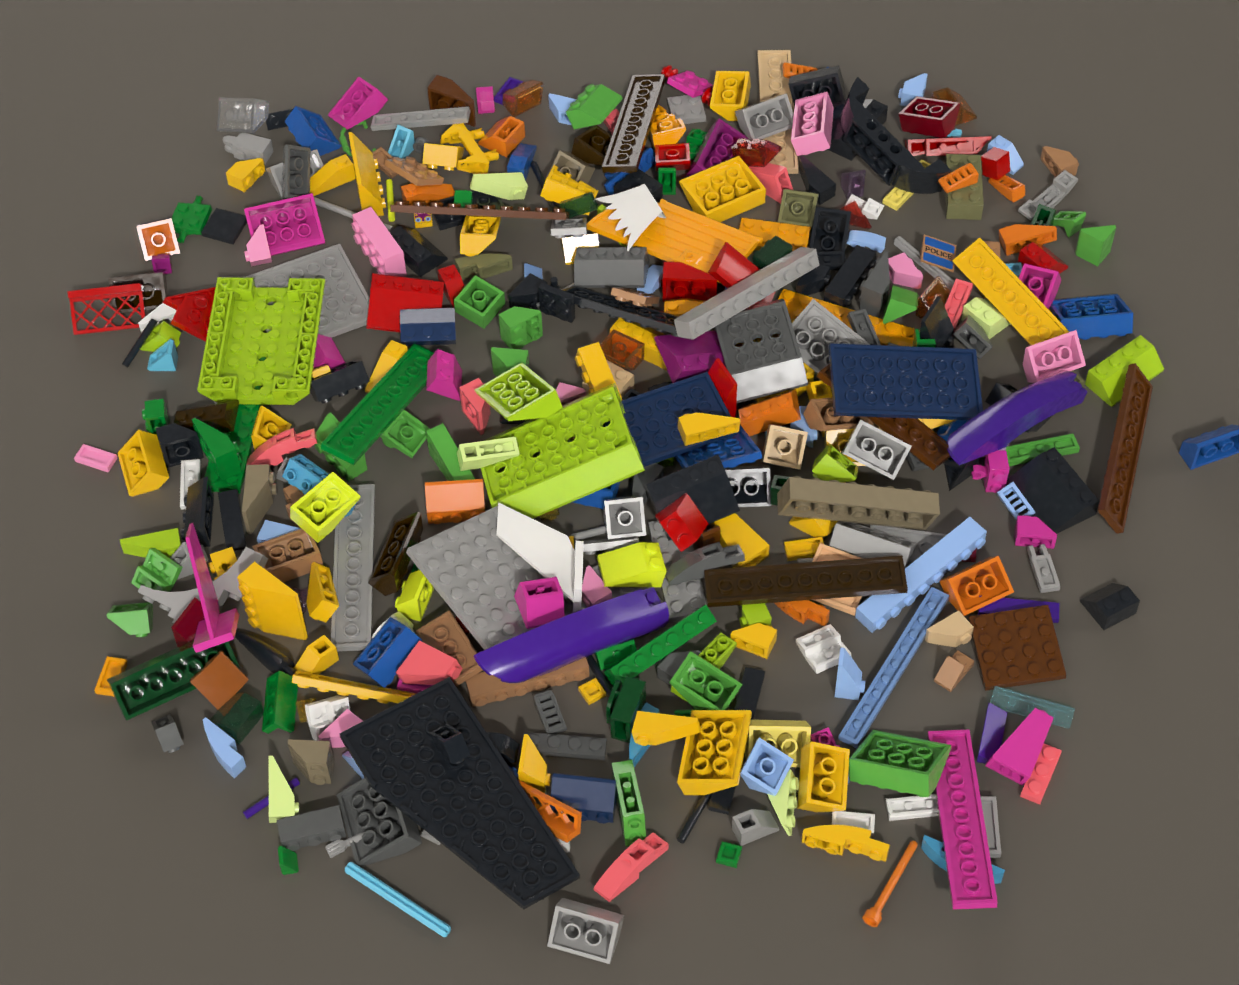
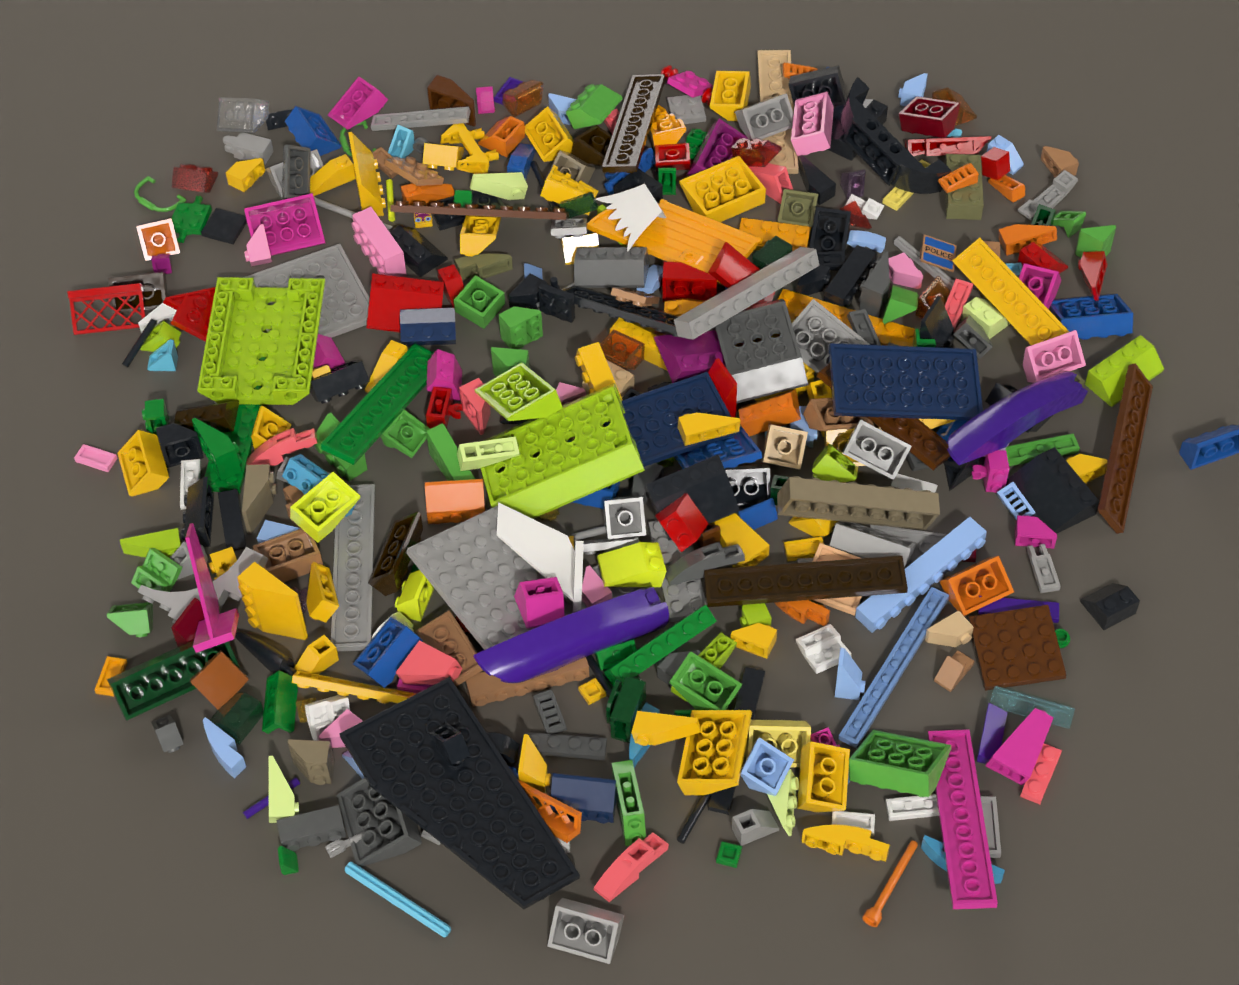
(150, 205): none -> bright green piece
(194, 178): none -> clear red slope
(442, 407): none -> red brick
(549, 135): none -> yellow slope
(759, 514): none -> blue slope
(903, 482): none -> white sticker
(1062, 637): none -> green plate
(1088, 466): none -> yellow slope
(1093, 271): none -> red slope

